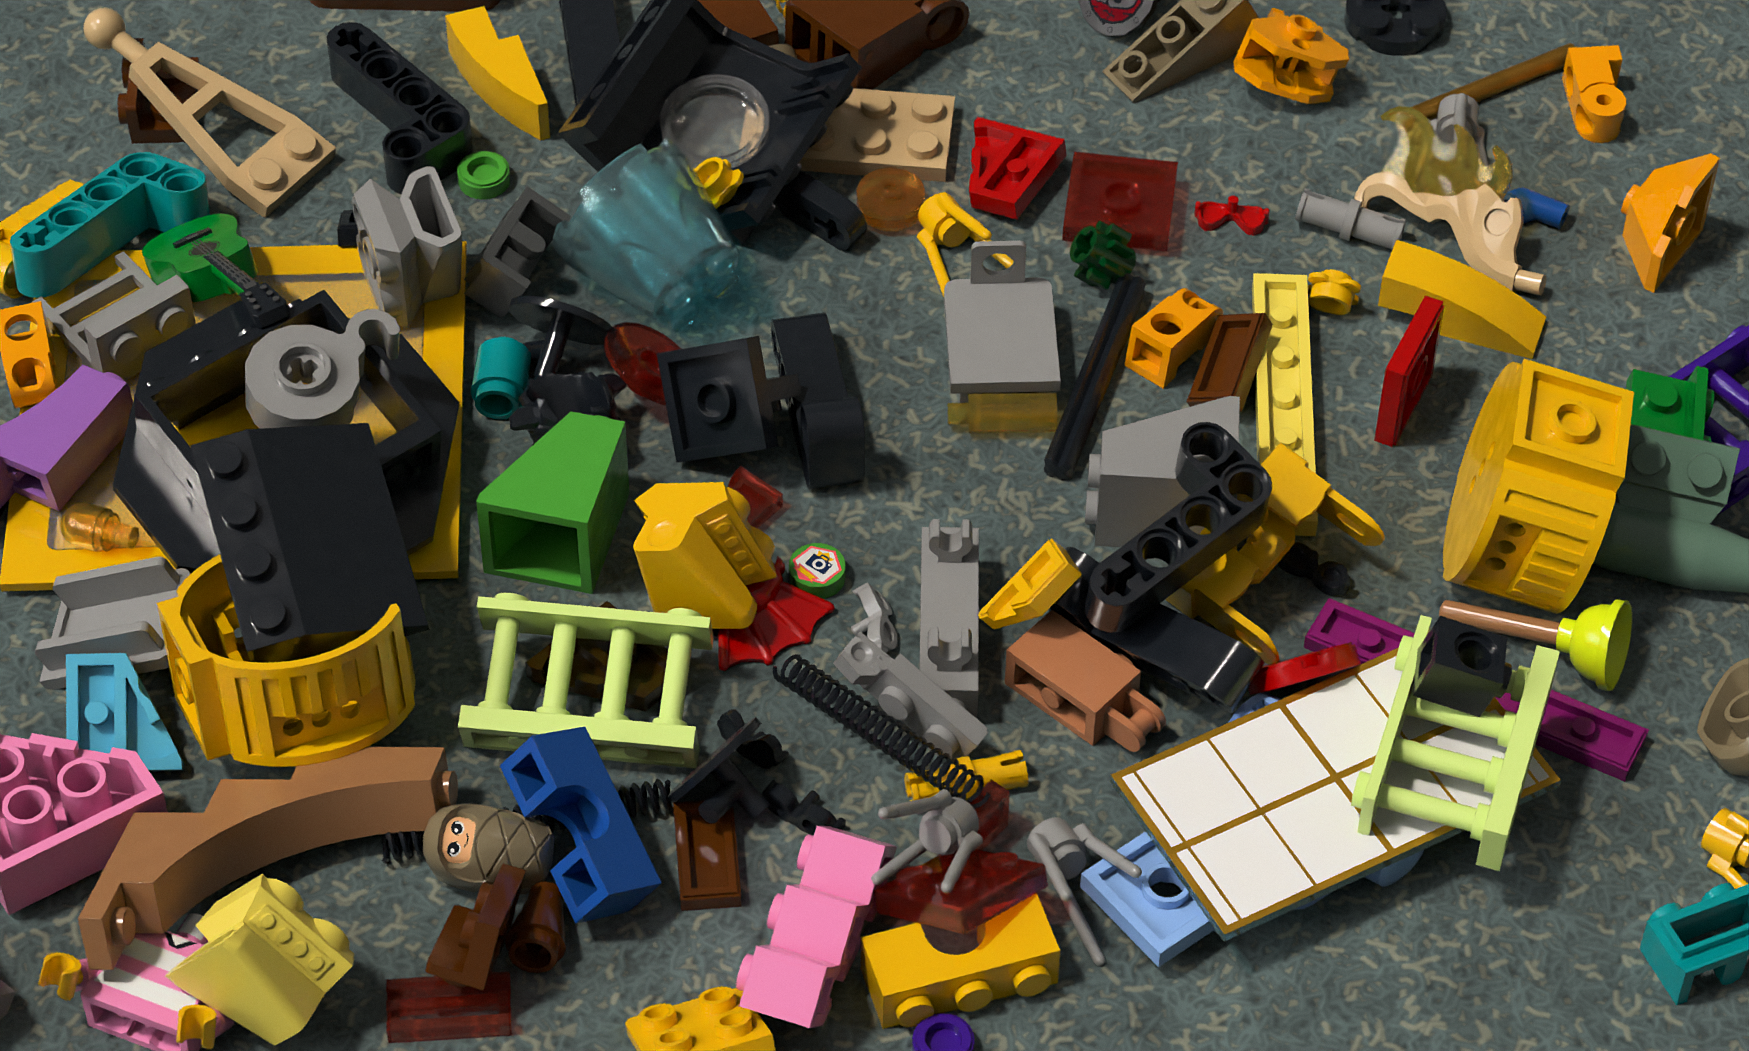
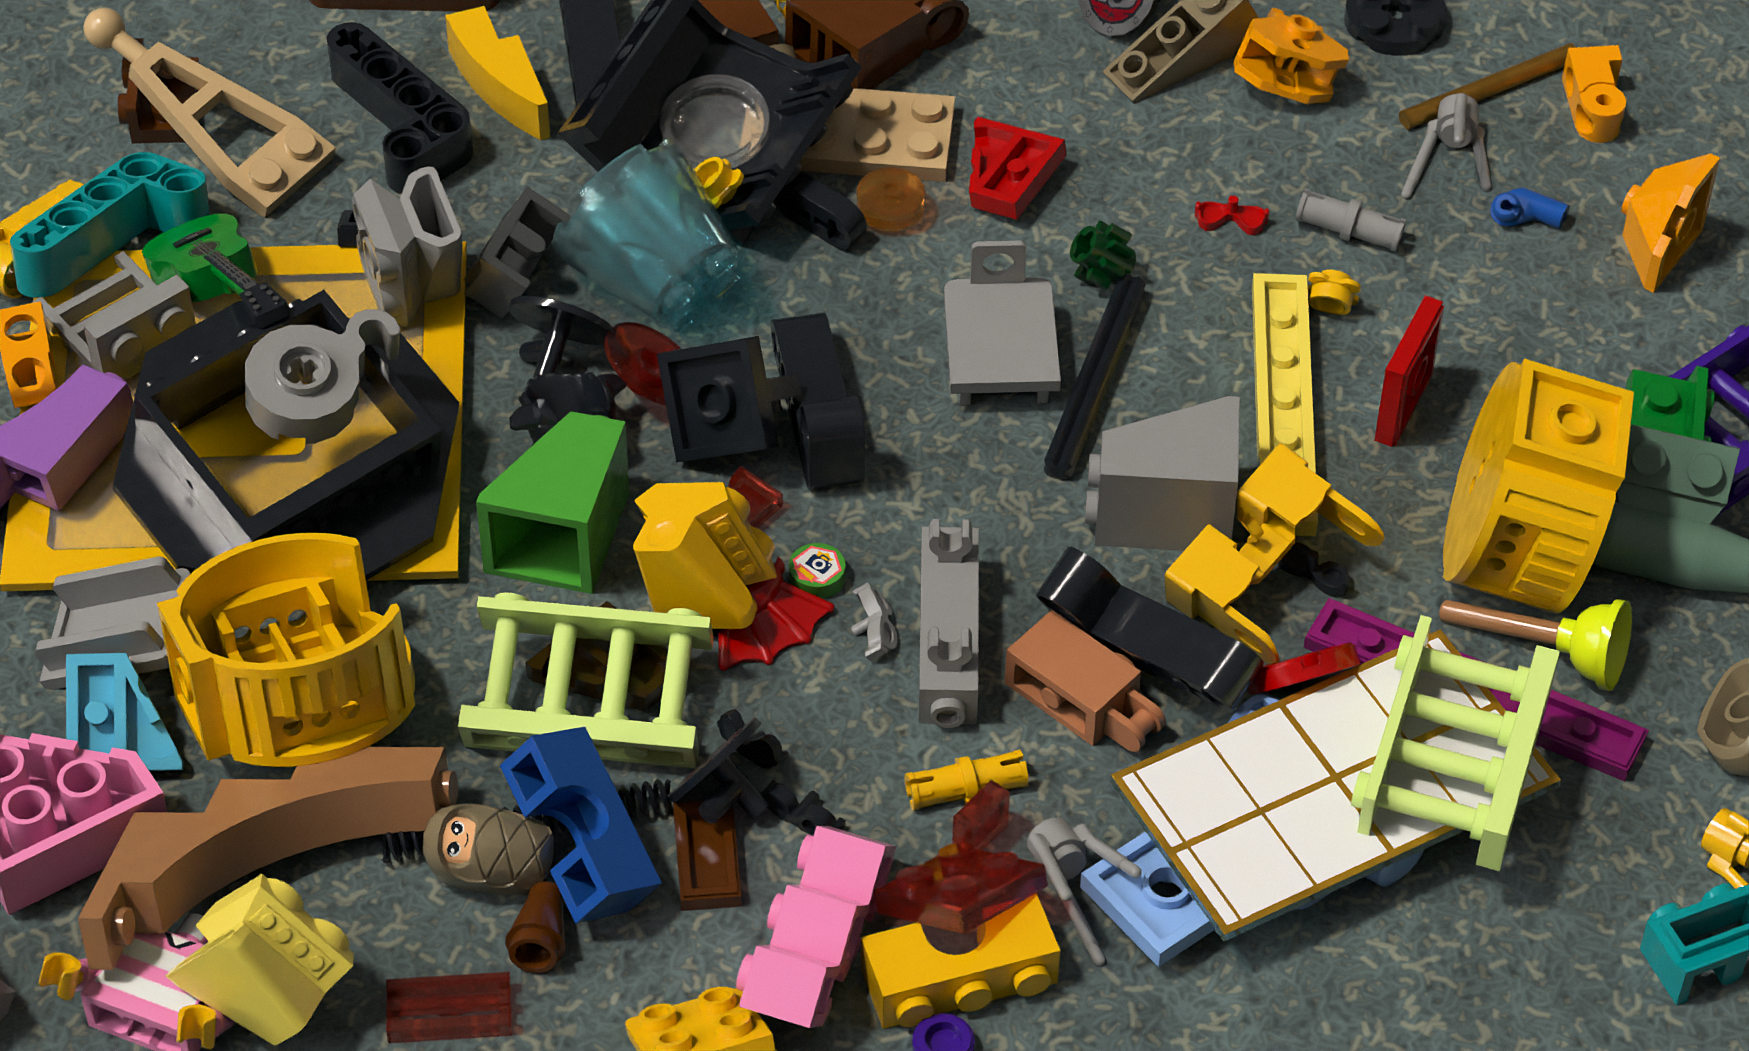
(96, 528): clear yellow cylinder -> none
(306, 537): black slope -> none
(476, 936): reddish brown bracket -> none
(483, 175): bright green tile -> none
(500, 376): teal brick -> none
(872, 738): black piece -> none
(911, 697): light grey hinge -> none
(945, 828): light grey plant -> none
(950, 226): yellow plant -> none
(1006, 413): clear yellow cylinder -> none
(1032, 588): yellow tile -> none
(1123, 192): clear red plate -> none
(1170, 335): light orange leg -> none
(1170, 537): black beam -> none
(1231, 358): reddish brown tile -> none
(1456, 186): piece -> none
(1461, 666): black brick -> none
(1474, 303): yellow slope -> none

